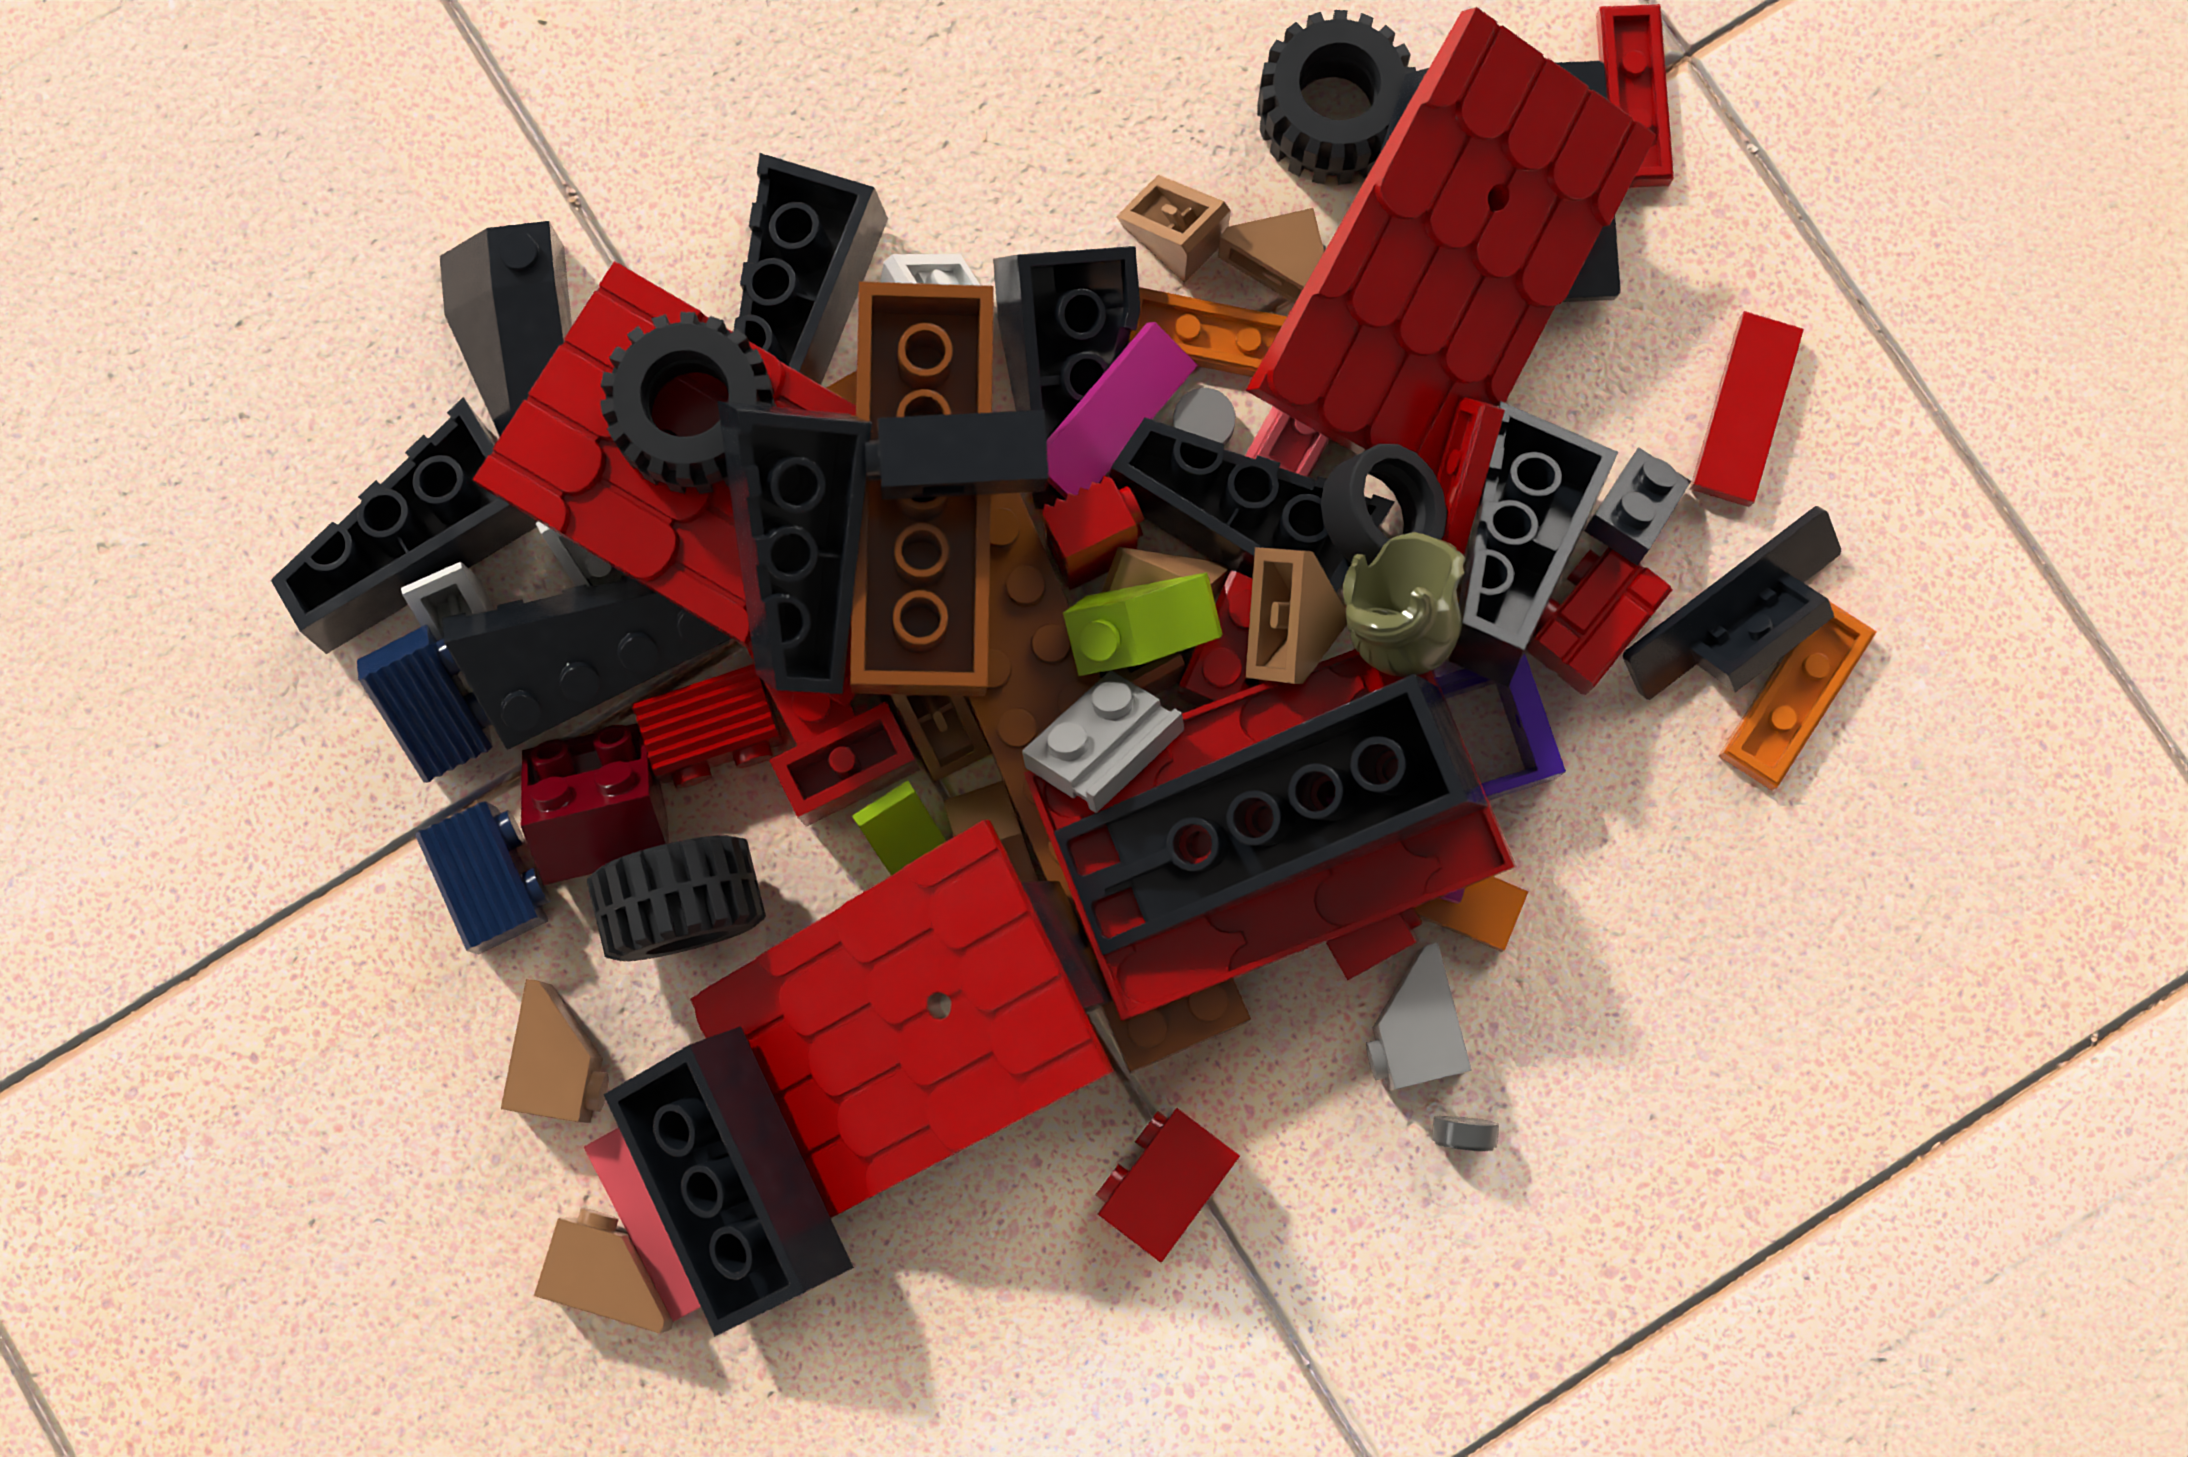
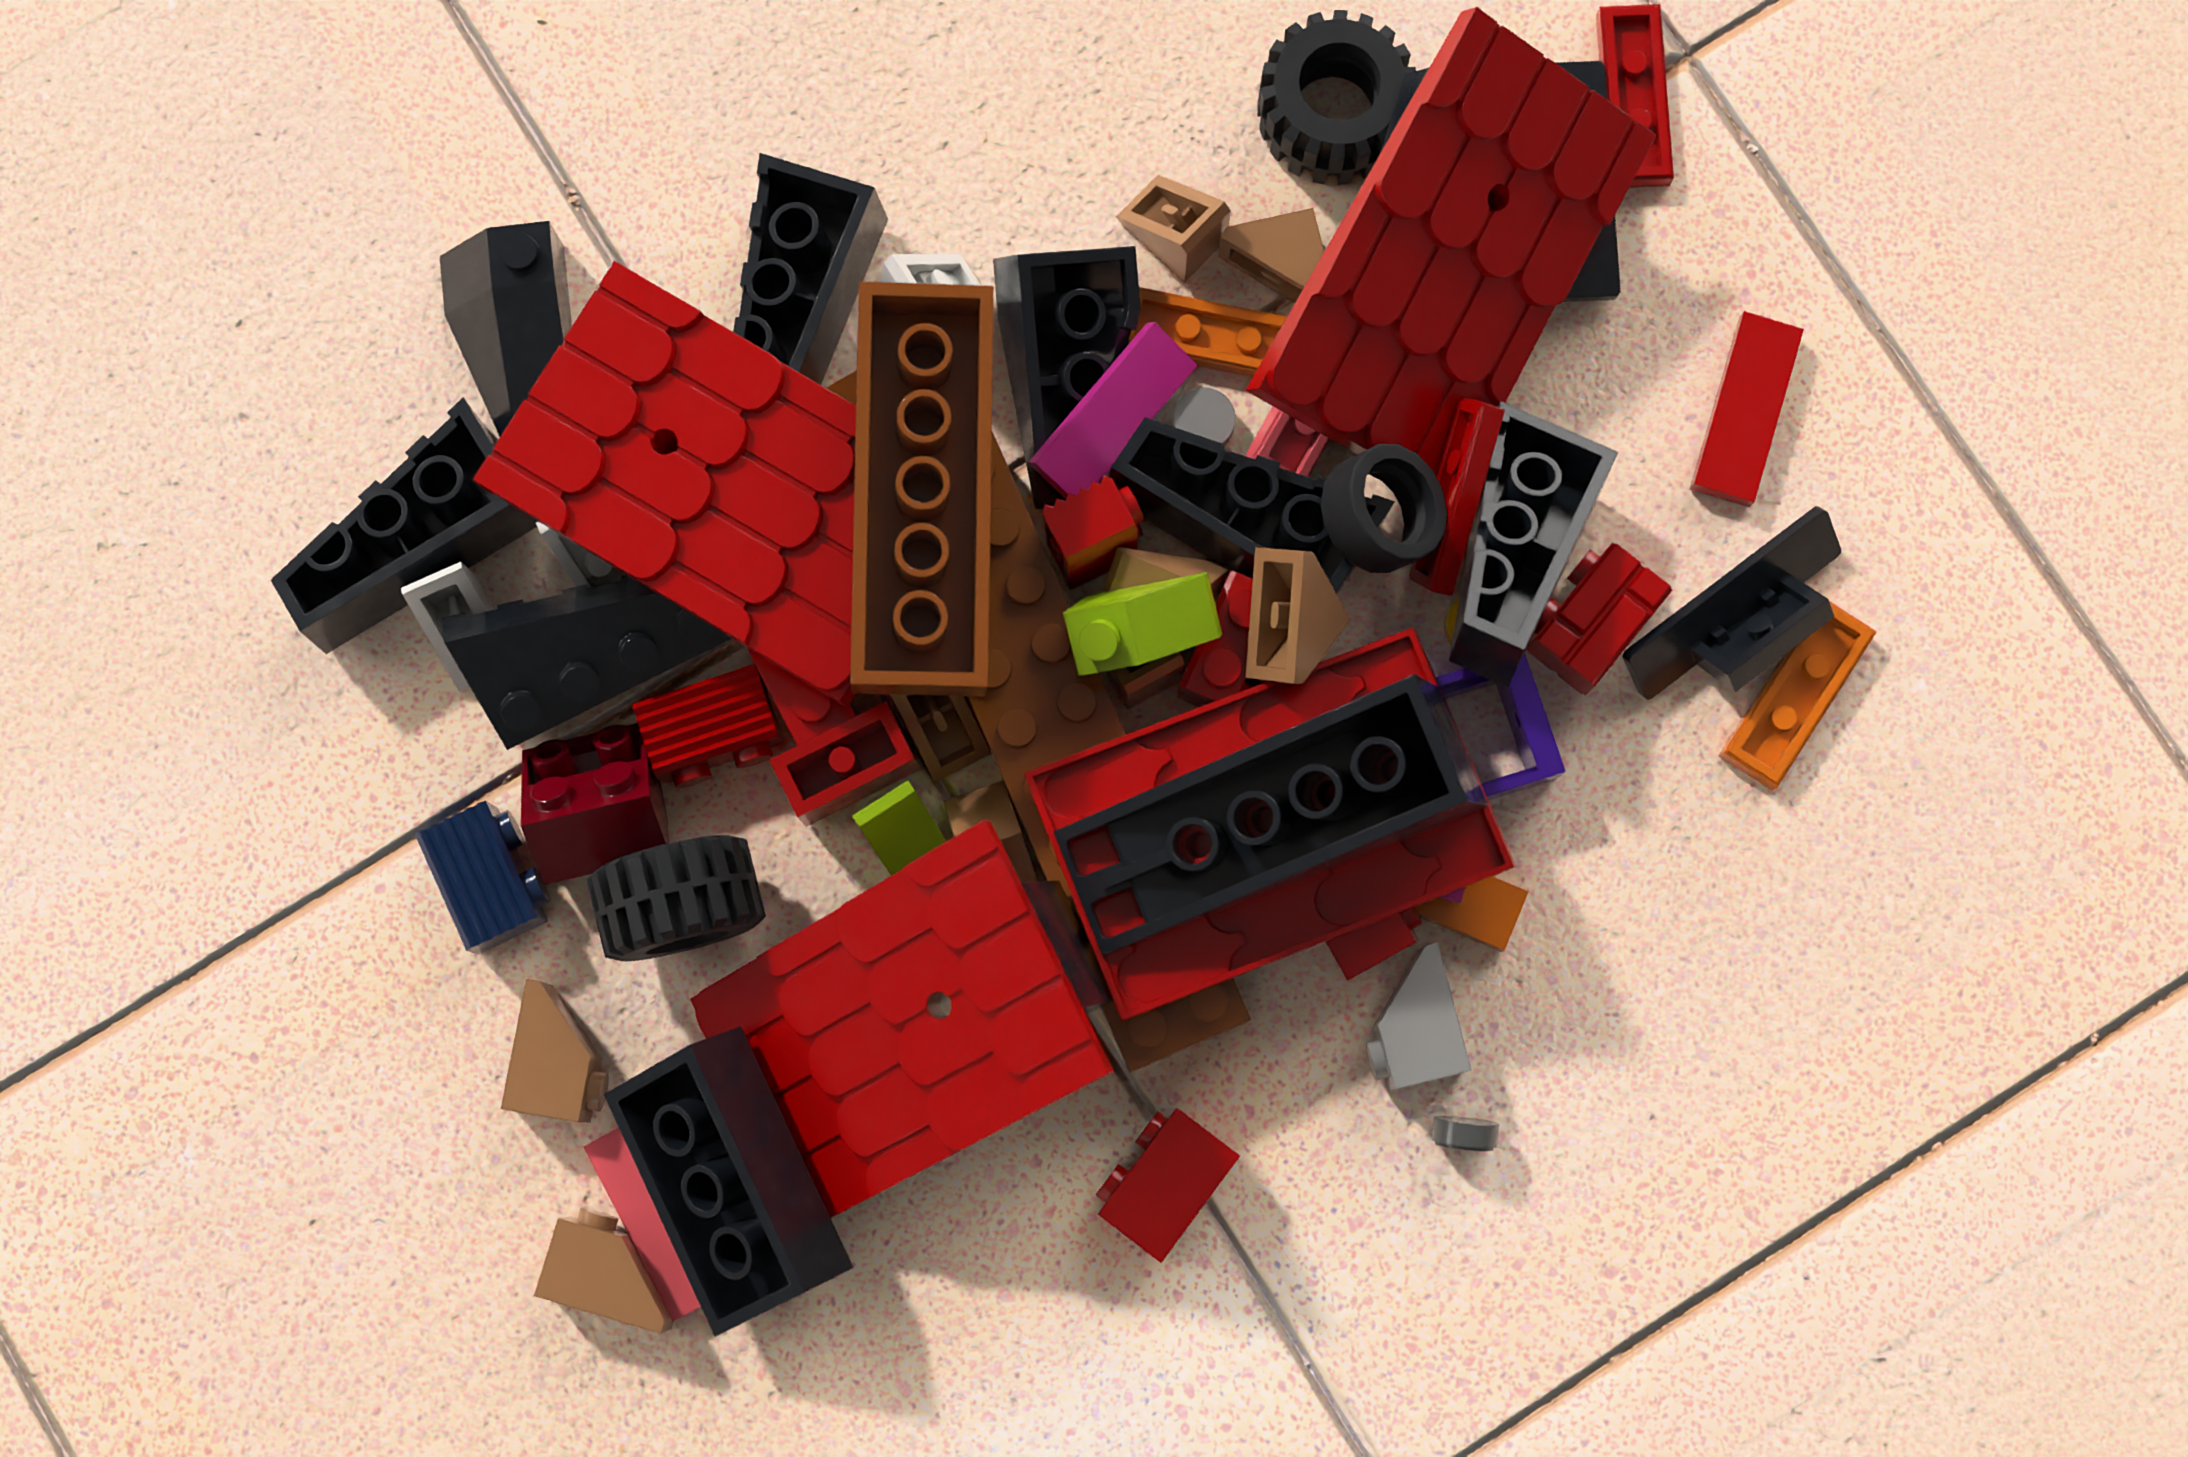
(425, 703): dark blue brick -> none
(652, 363): black tyre -> none
(798, 530): black wedge -> none
(959, 454): black brick -> none
(1103, 740): light grey plate -> none
(1405, 604): olive hair -> none
(1637, 506): plate -> none

